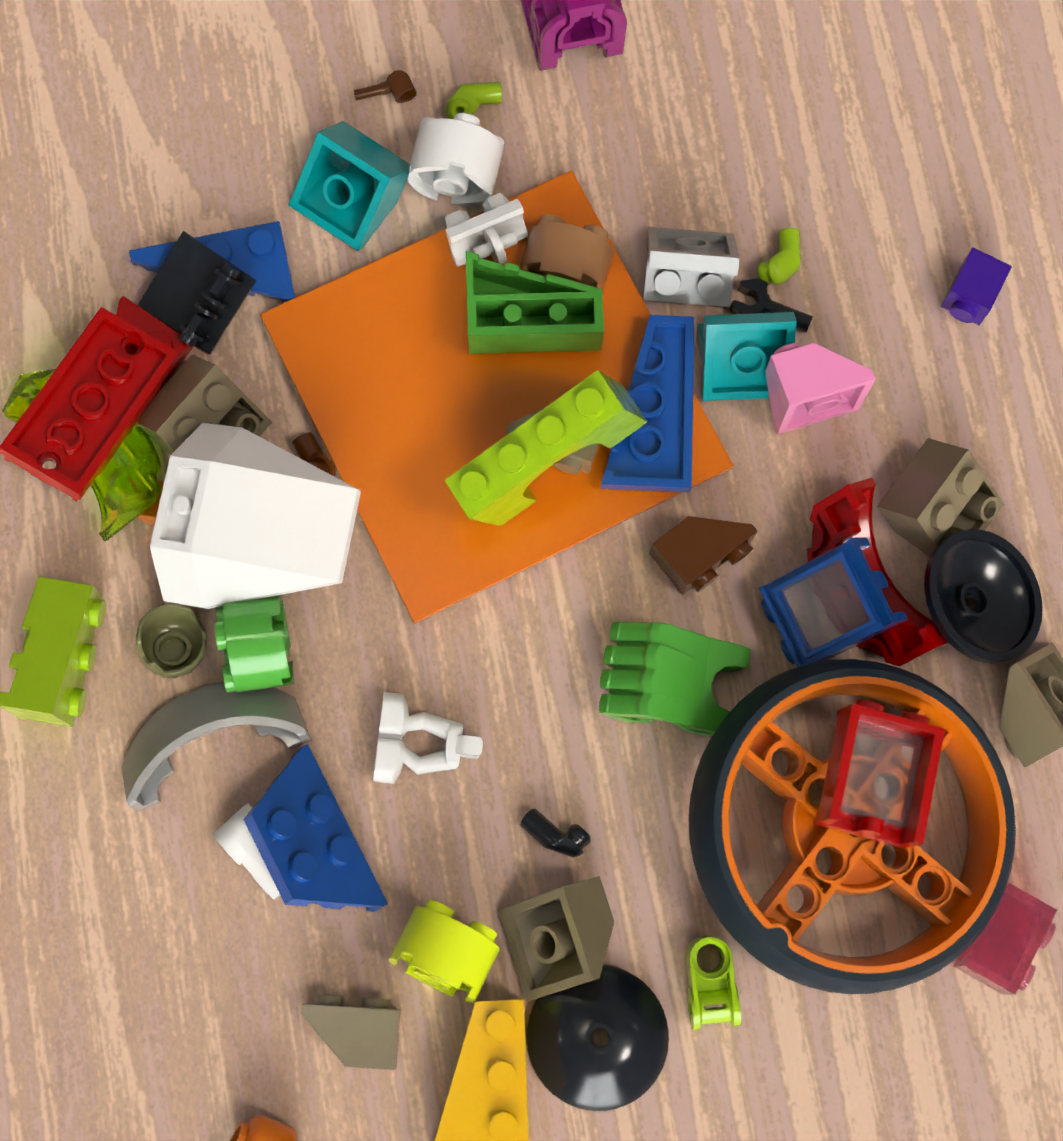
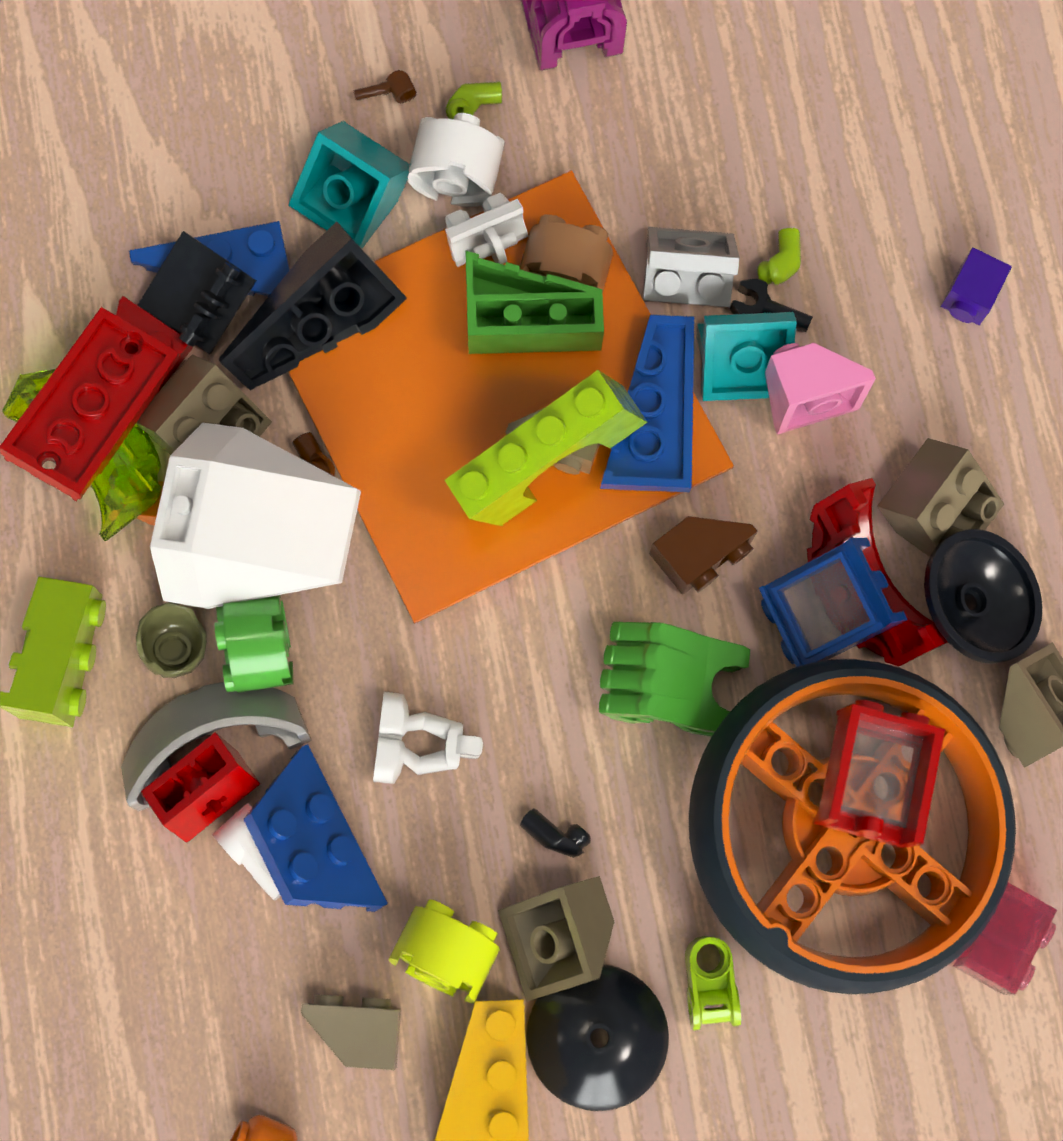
(200, 787): none -> red brick
(317, 304): none -> black wedge

